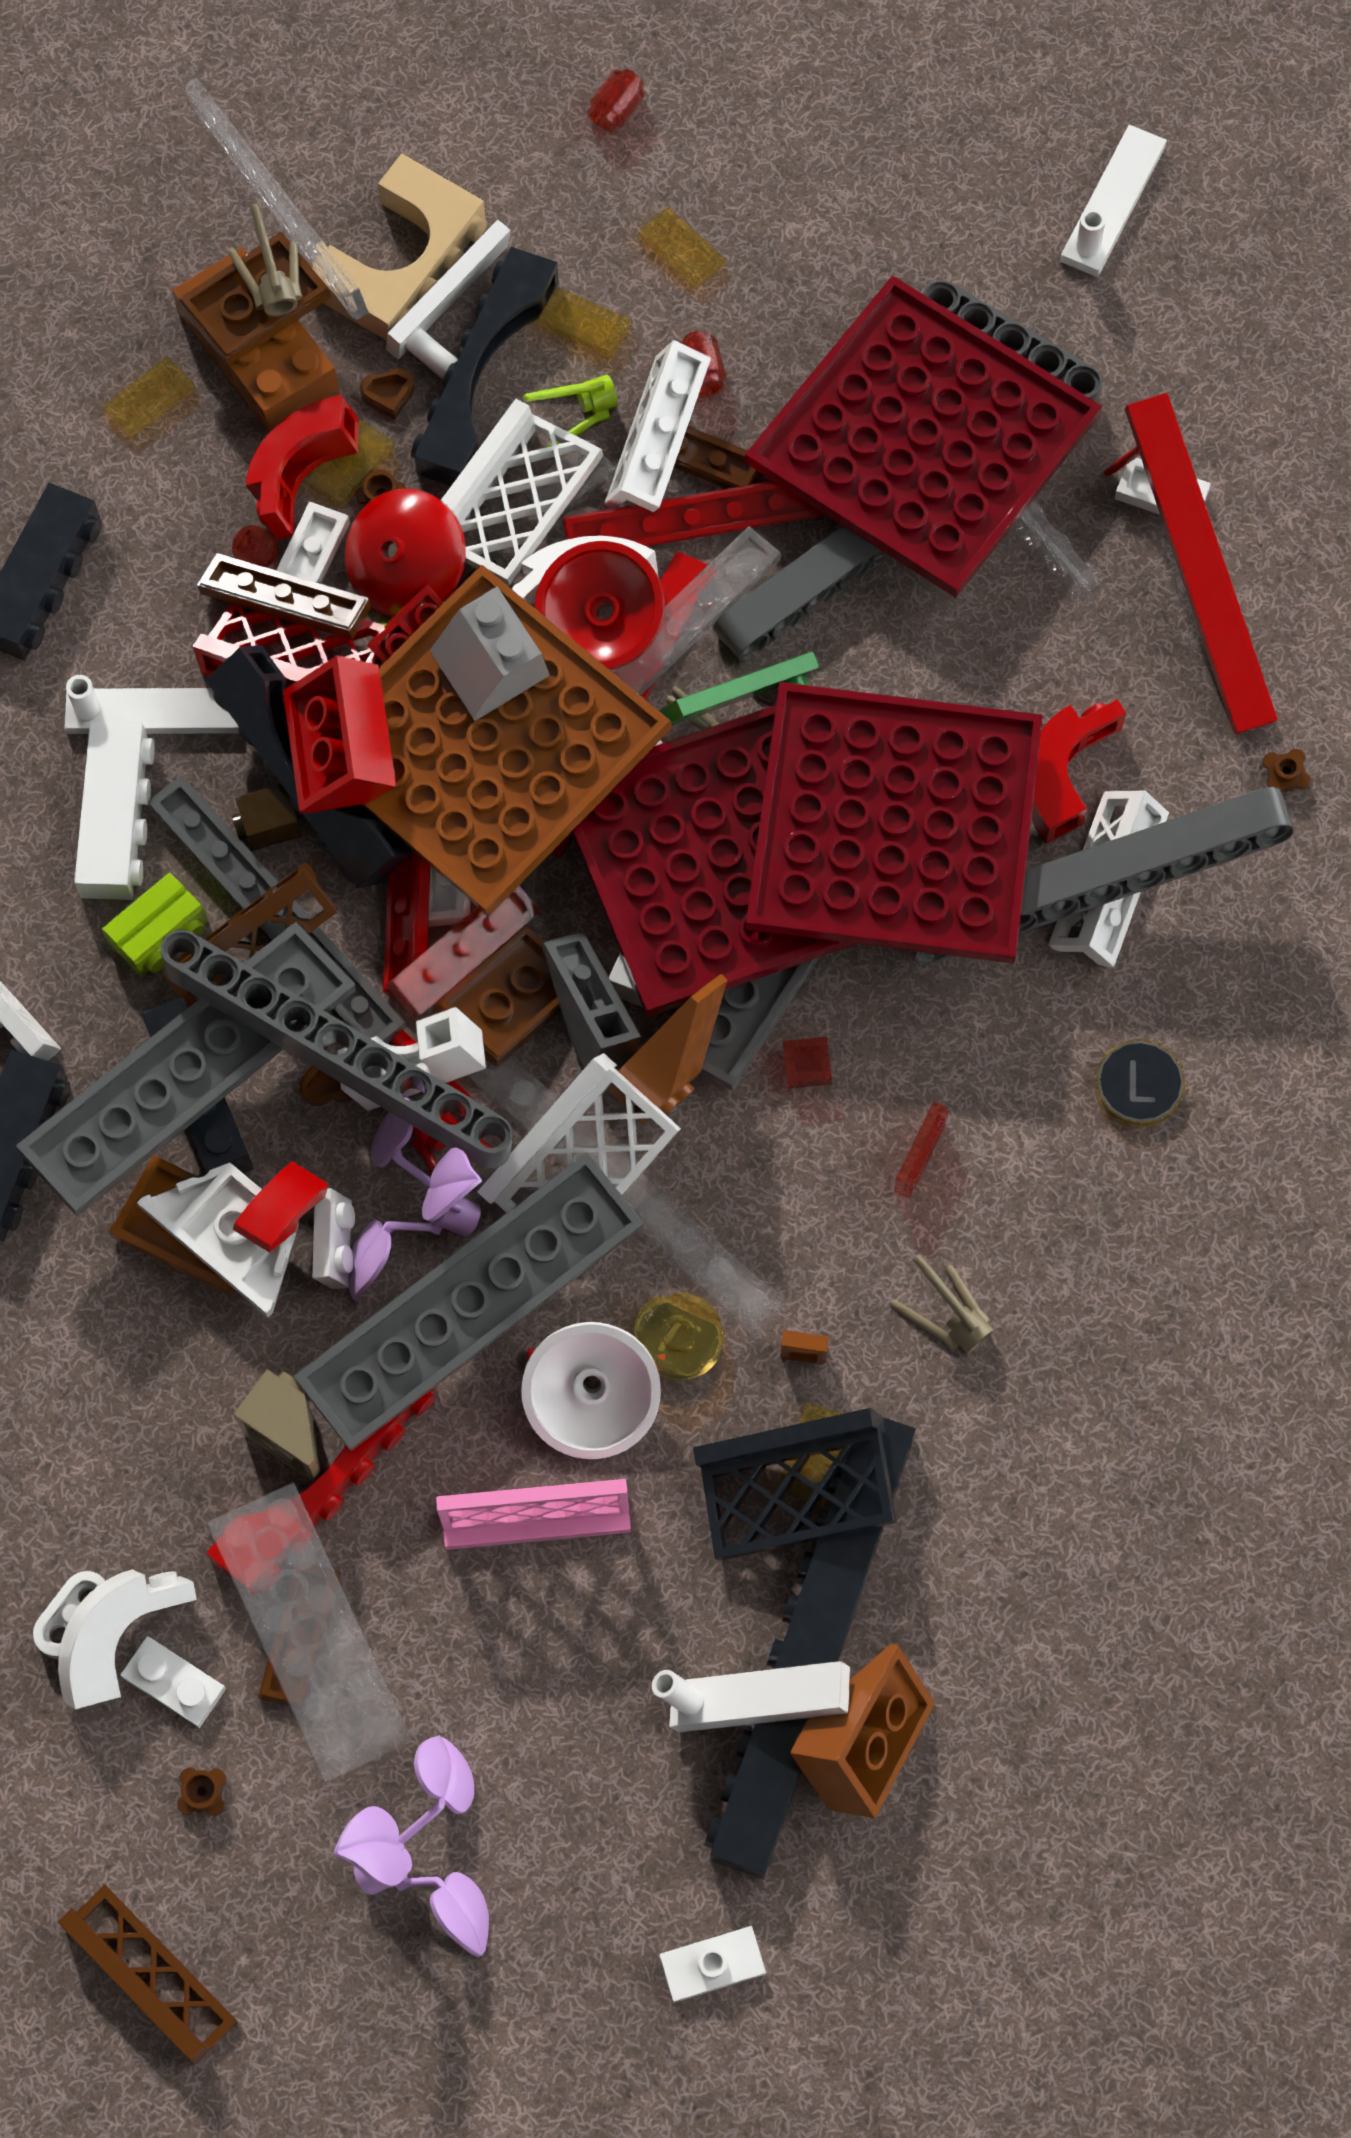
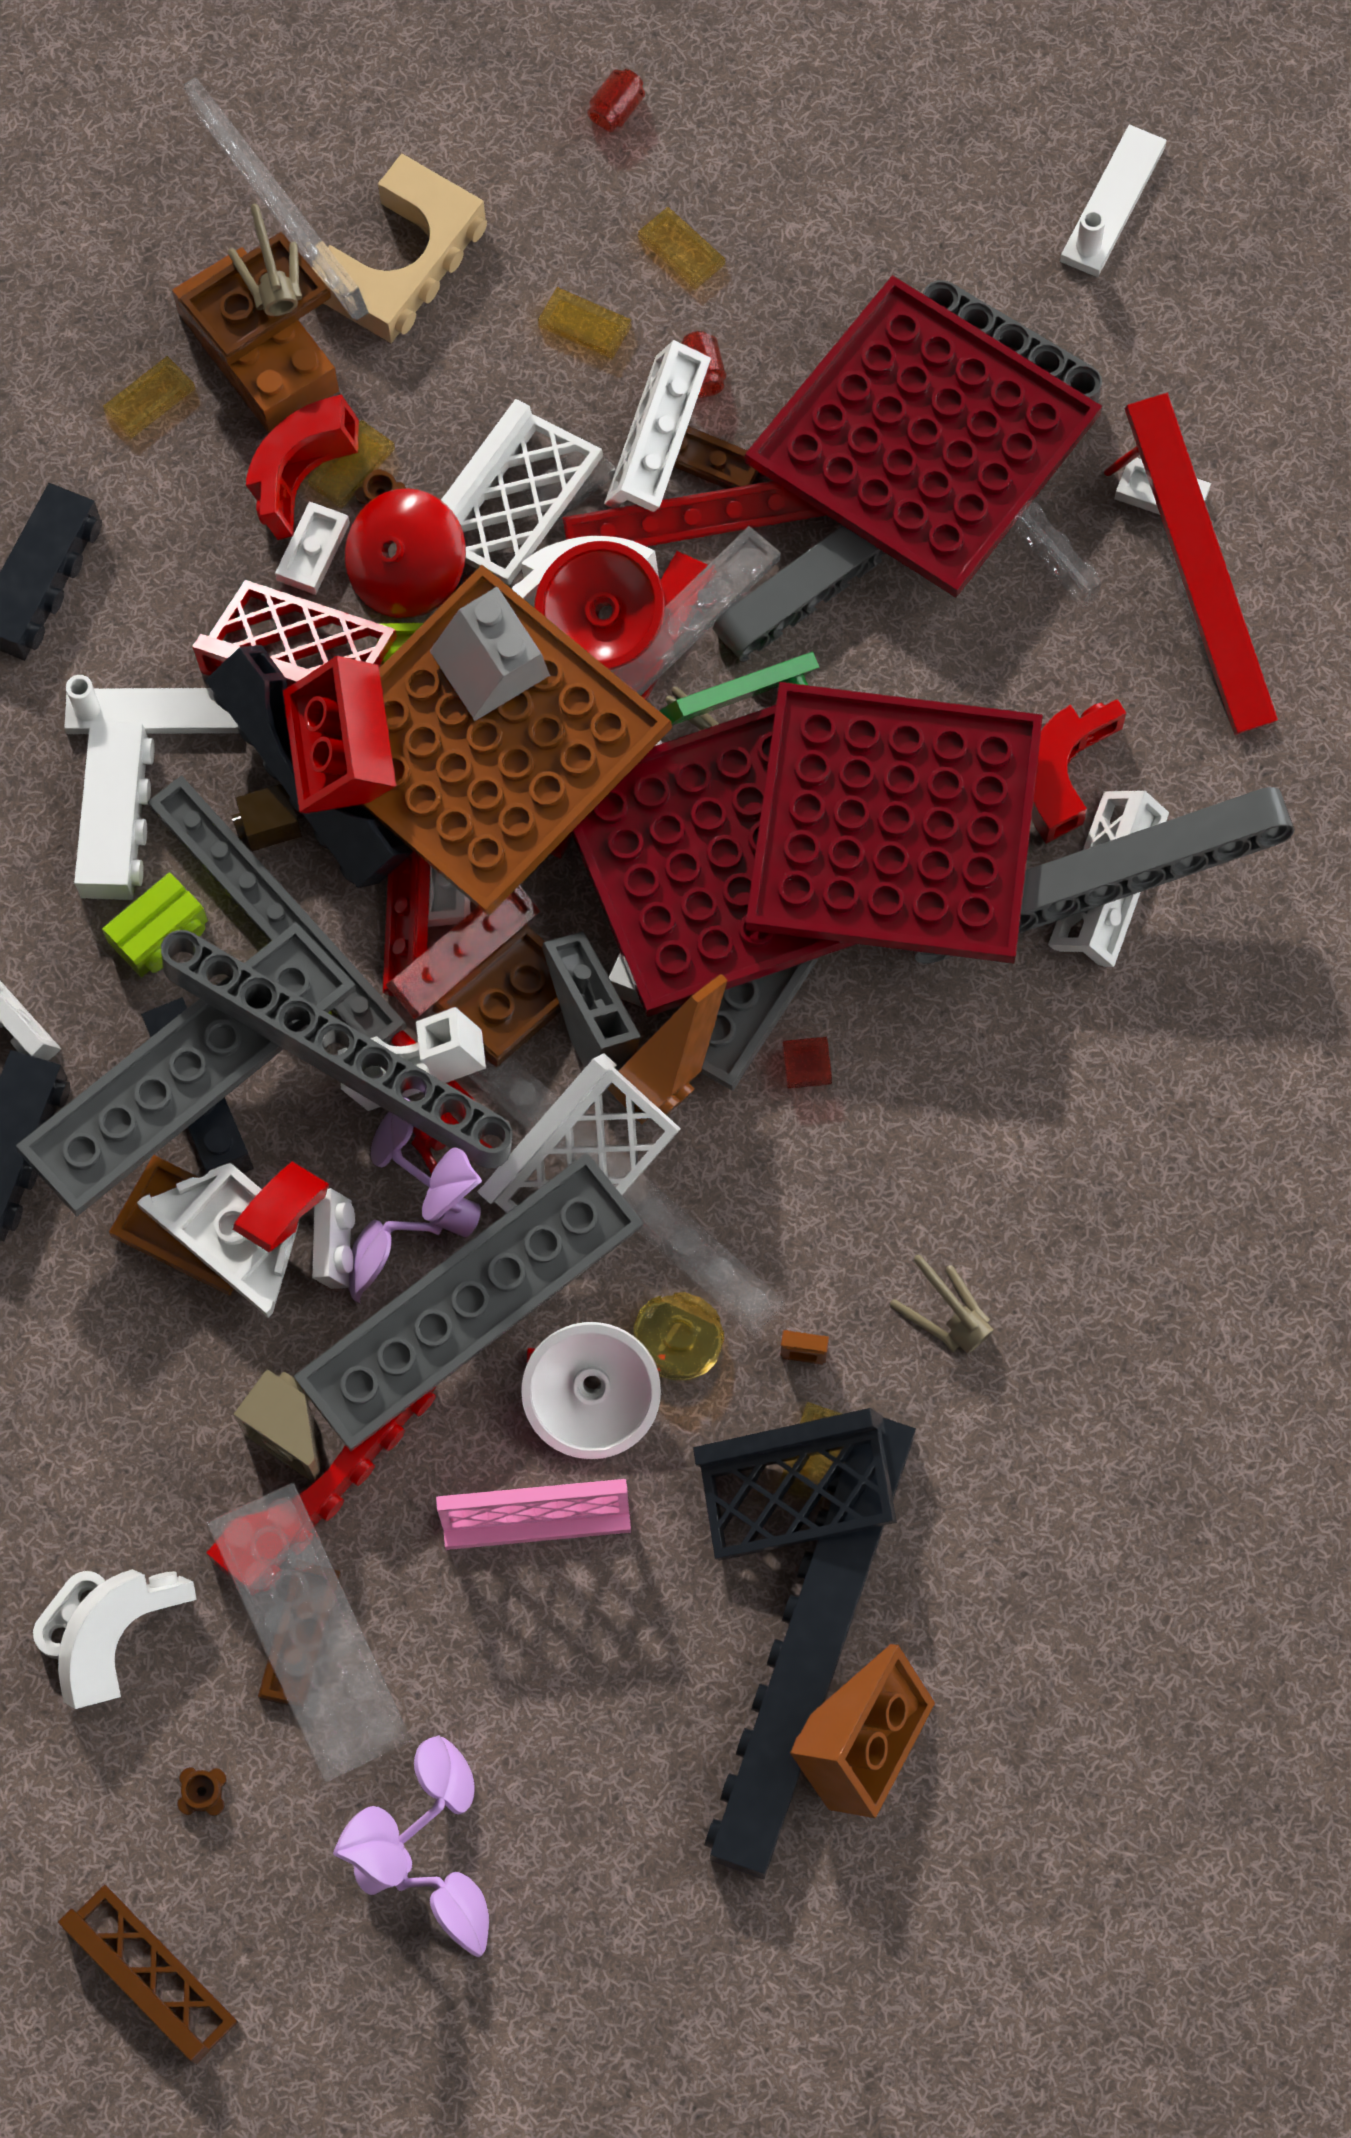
(173, 1681): white plate -> none
(255, 545): clear red tile -> none
(263, 910): reddish brown fence -> none
(284, 596): tile -> none
(320, 1088): reddish brown tile -> none
(388, 392): reddish brown tile -> none
(404, 623): red slope -> none
(411, 329): white piece -> none
(517, 298): black arch -> none
(593, 395): lime plant -> none
(712, 1964): white plate -> none
(754, 1696): white piece -> none
(921, 1150): clear red tile -> none
(1140, 1083): black tile -> none
(1286, 782): reddish brown plate -> none

